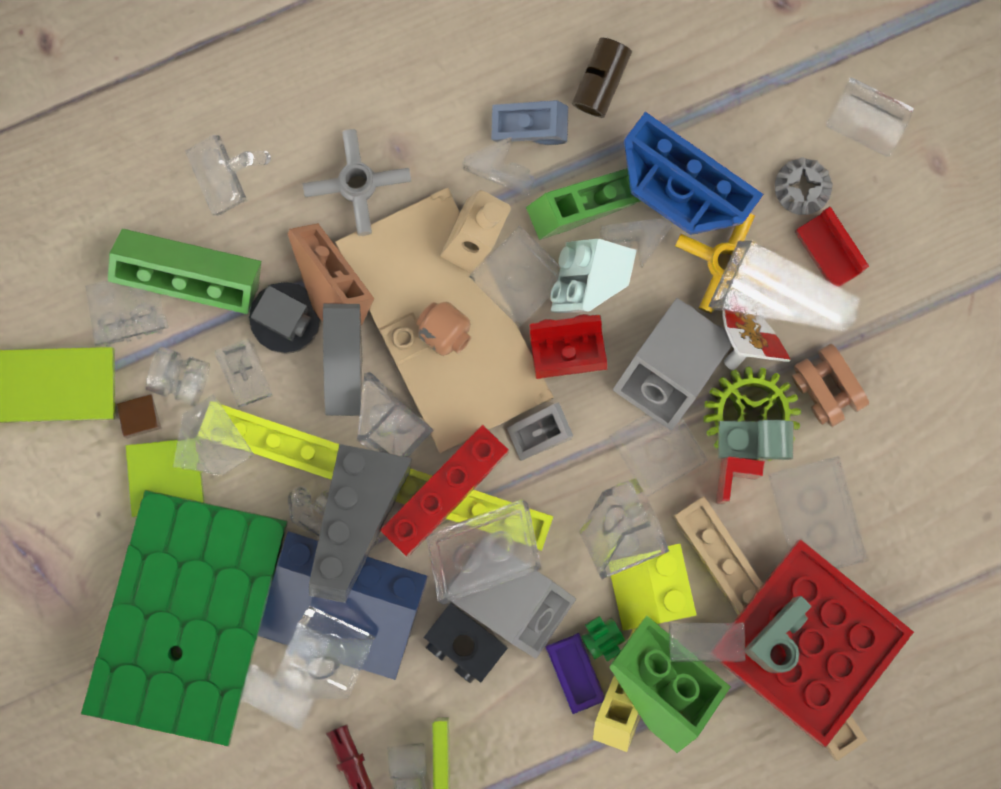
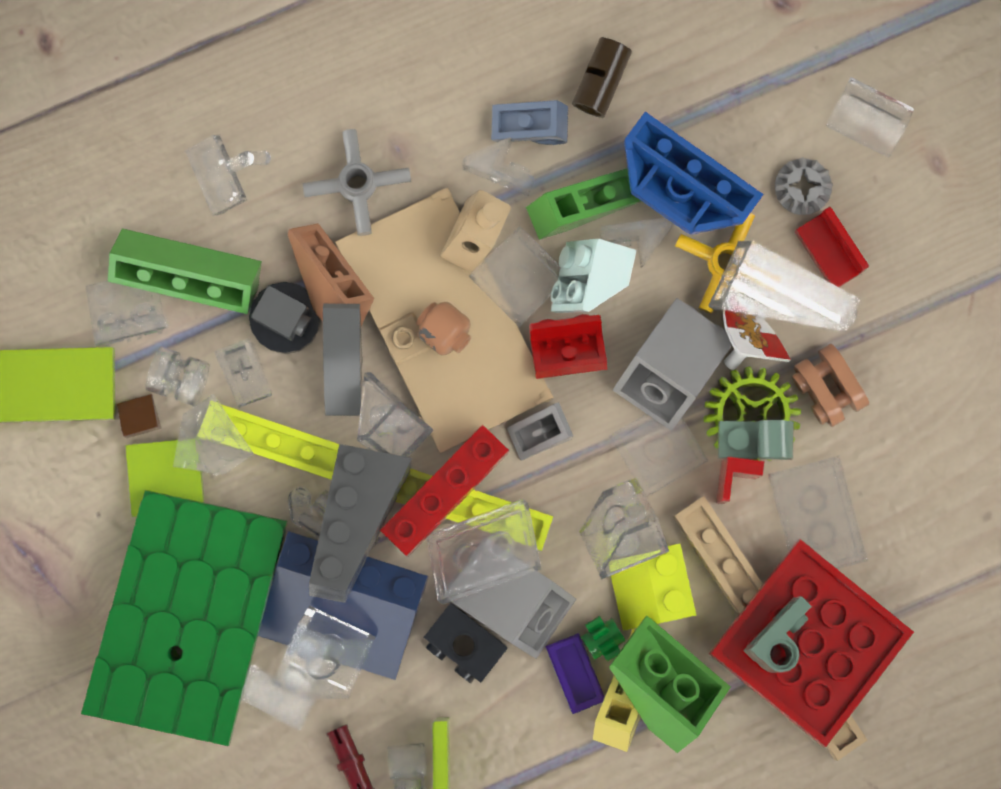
(706, 642): clear tile -> none

